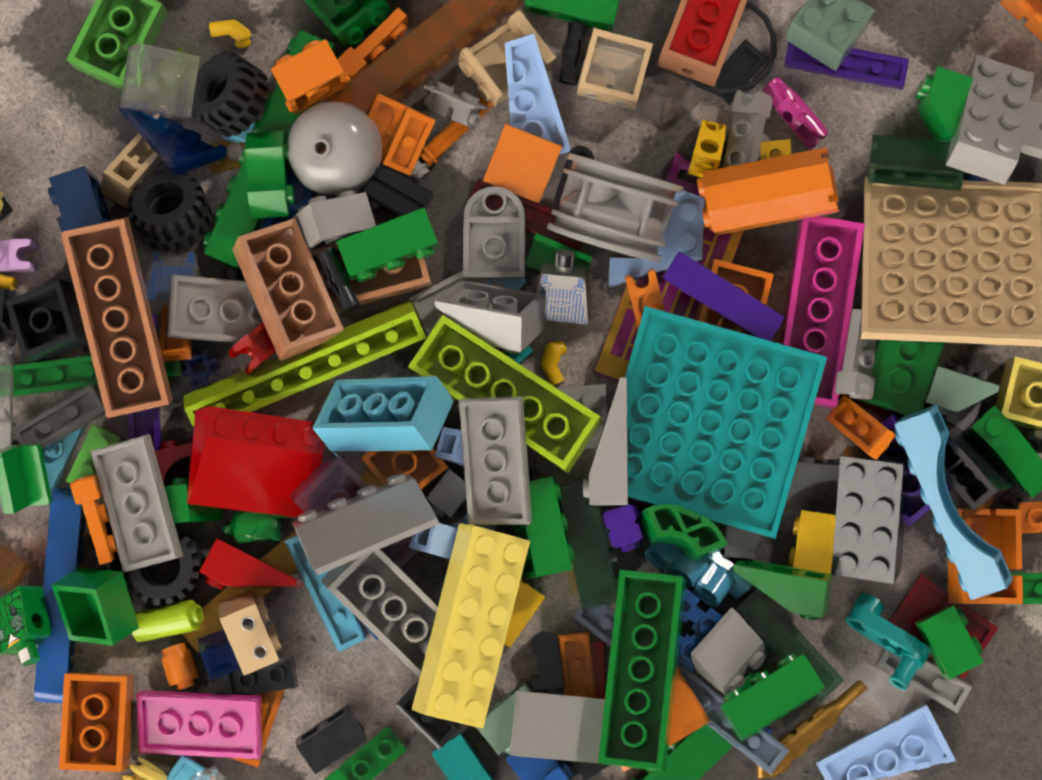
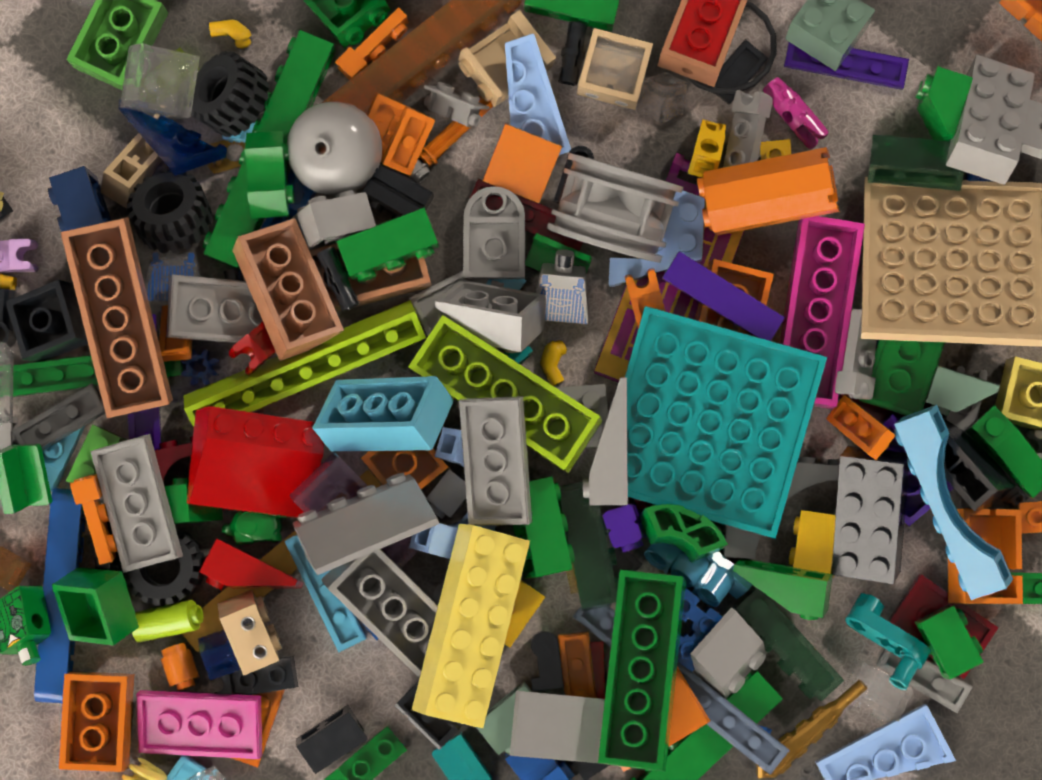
(309, 76): orange brick -> none
(771, 696): green brick -> none

